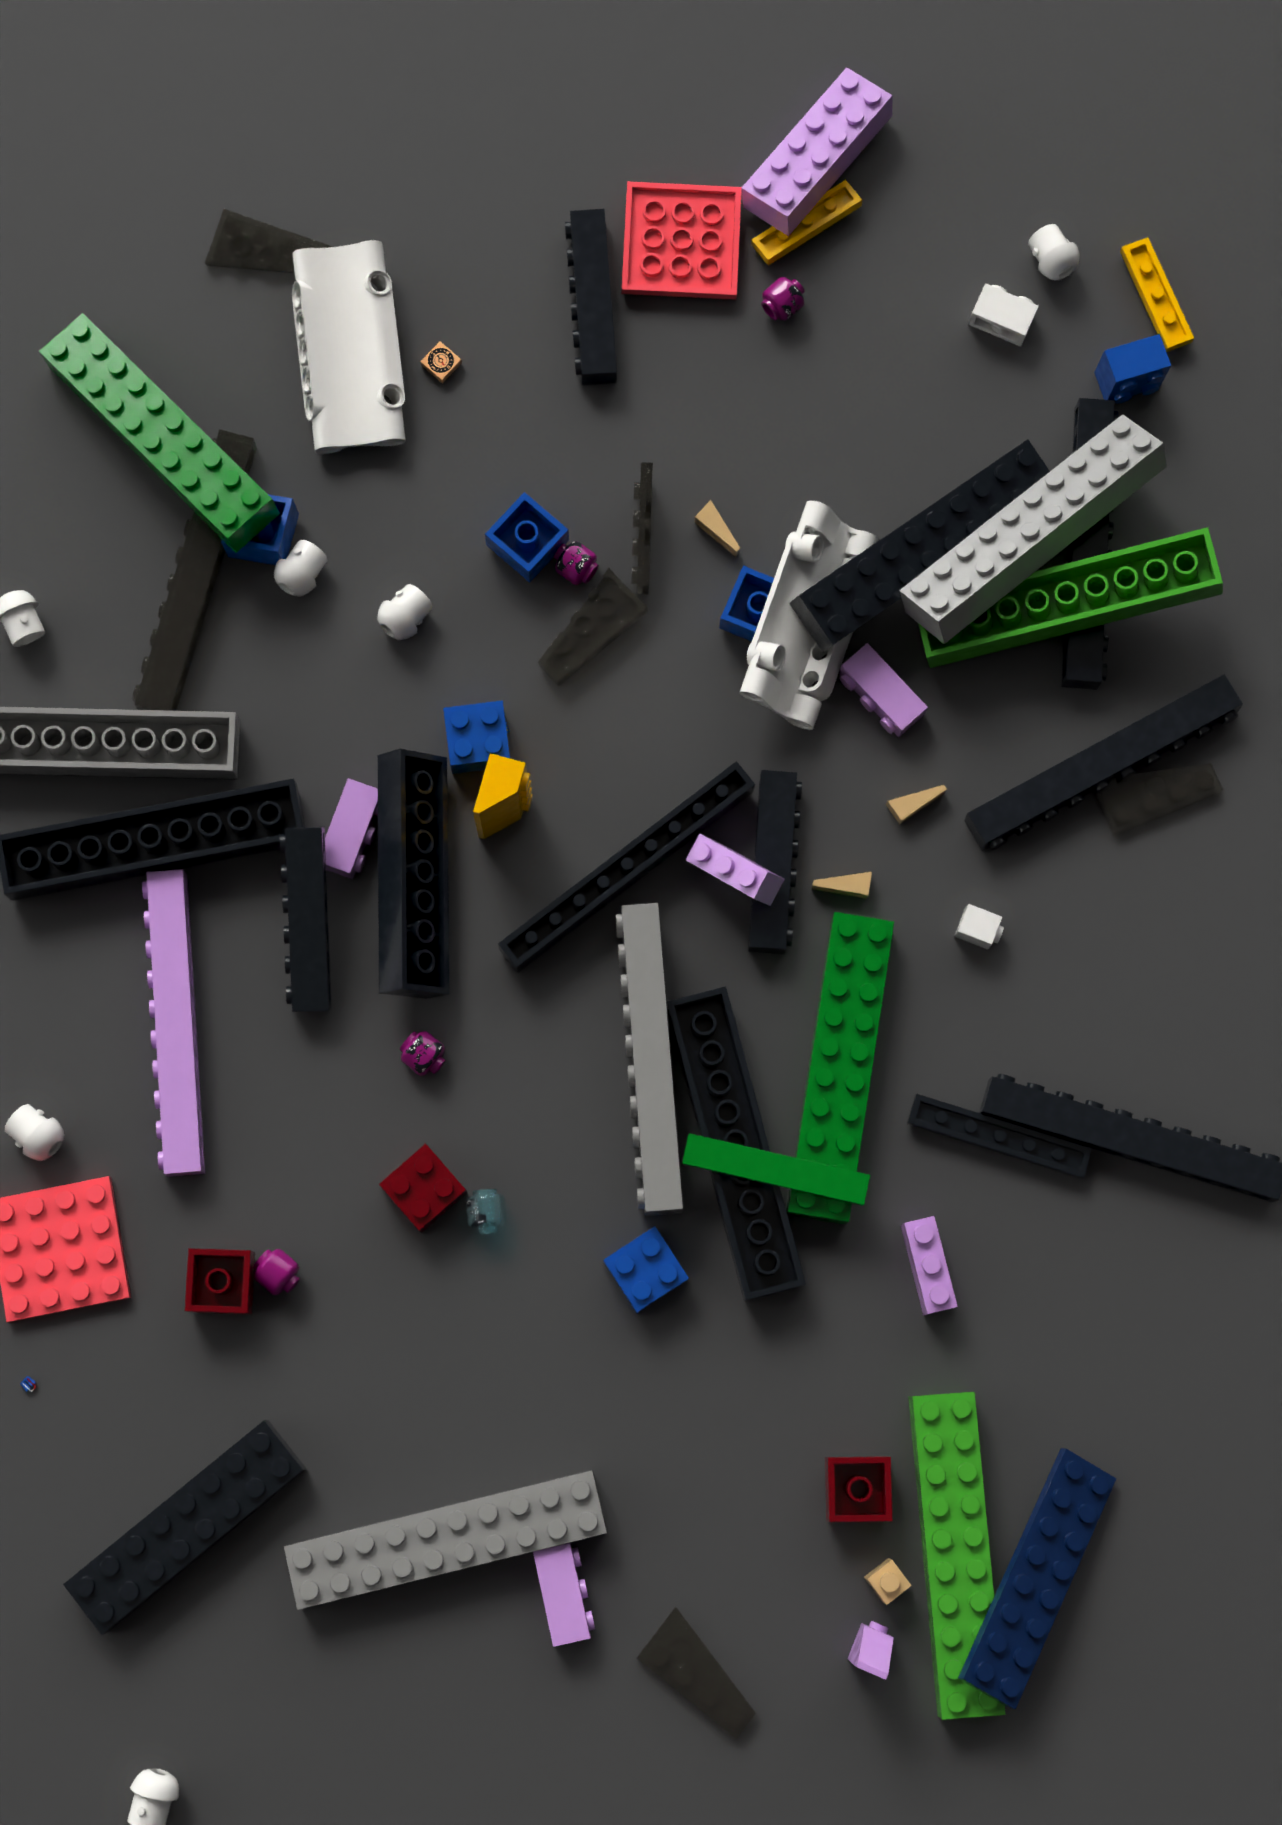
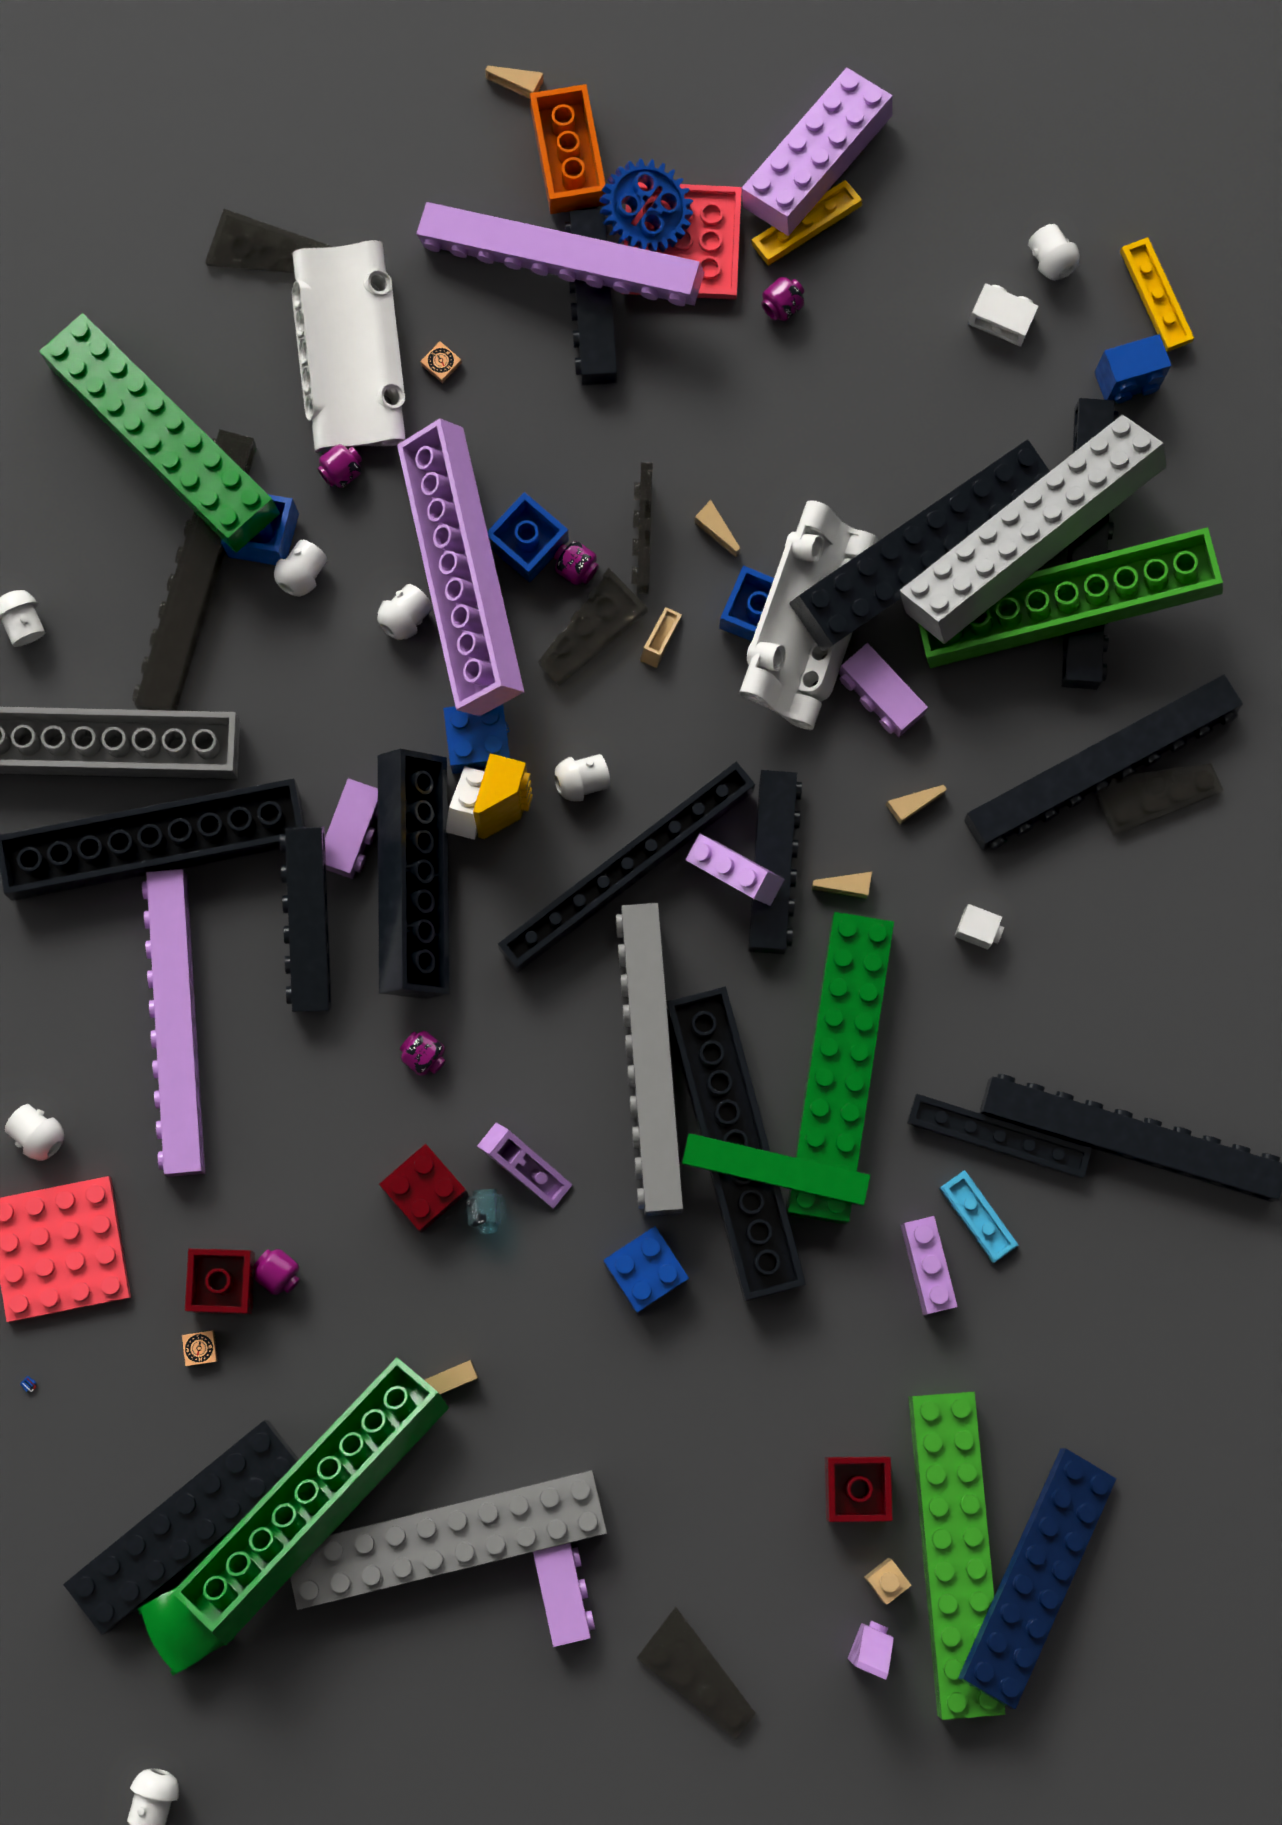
(177, 1632): none -> green piece
(199, 1348): none -> light nougat tile
(311, 1500): none -> green brick
(339, 466): none -> magenta head
(453, 1377): none -> tan piece
(460, 568): none -> lavender brick
(460, 813): none -> white brick
(517, 80): none -> tan piece
(524, 1164): none -> lavender slope
(560, 254): none -> lavender brick
(568, 148): none -> orange brick
(581, 777): none -> white piece
(624, 189): none -> blue gear
(660, 637): none -> tan piece
(979, 1216): none -> medium azure tile

